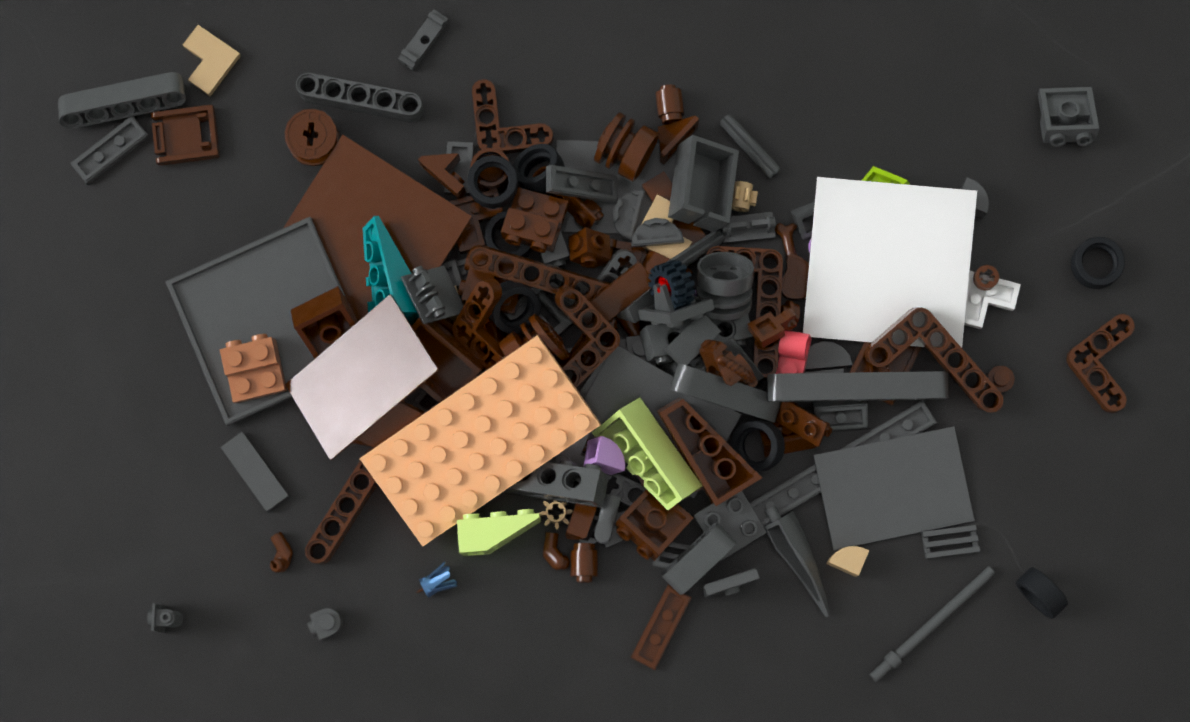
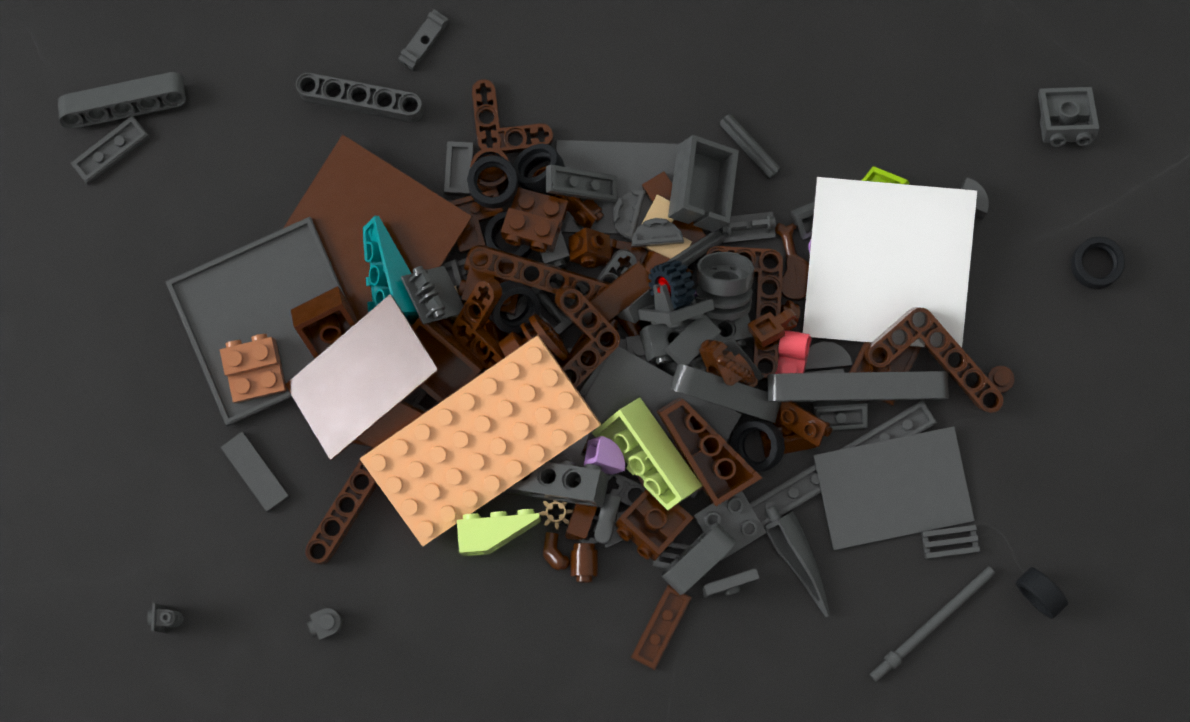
(181, 135): reddish brown container -> none
(216, 59): tan tile -> none
(283, 555): reddish brown arm -> none
(301, 127): reddish brown piece -> none
(434, 582): flat silver piece -> none
(439, 167): reddish brown slope -> none
(625, 146): reddish brown wheel -> none
(669, 104): reddish brown brick -> none
(674, 134): reddish brown slope -> none
(743, 196): tan gear -> none
(849, 560): tan brick -> none
(977, 280): reddish brown bush -> none
(1003, 296): white plate -> none
(1092, 363): reddish brown beam -> none

